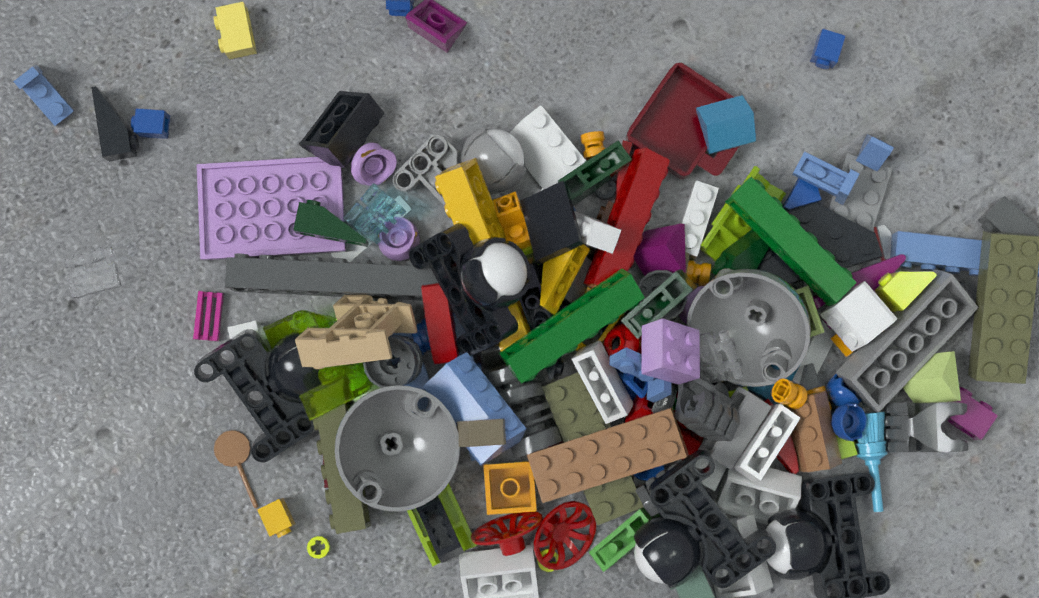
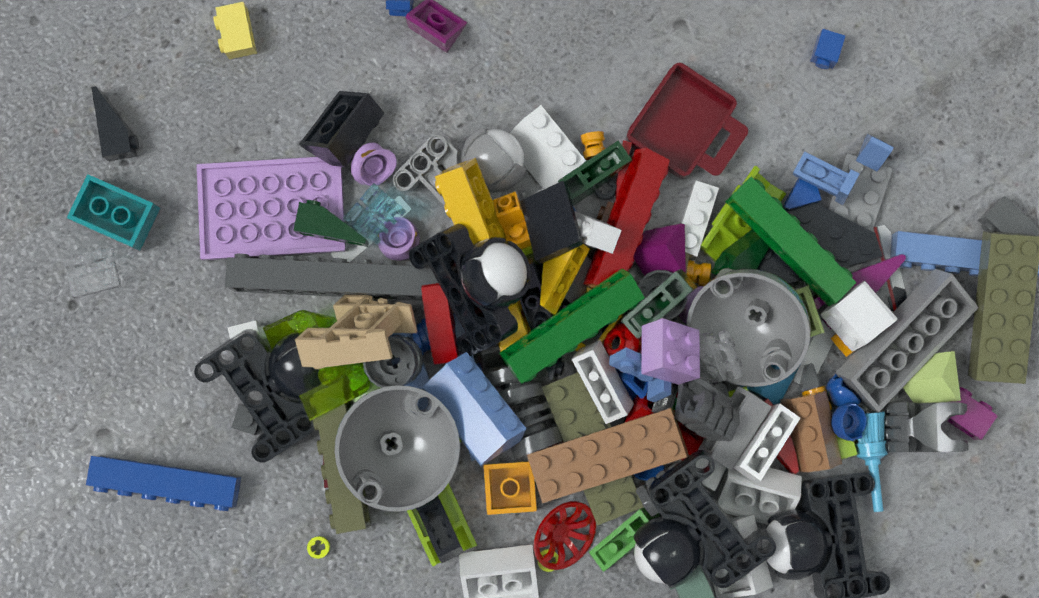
(44, 95): medium blue bracket -> none
(113, 212): none -> teal brick
(151, 123): blue brick -> none
(163, 481): none -> blue brick
(199, 314): dark pink tile -> none
(232, 450): medium nougat piece -> none
(244, 421): none -> dark grey plate
(276, 518): yellow brick -> none
(481, 432): dark tan slope -> none
(510, 540): red wheel -> none
(727, 124): dark azure slope -> none
(789, 393): light orange wheel -> none
(901, 288): neon yellow slope -> none

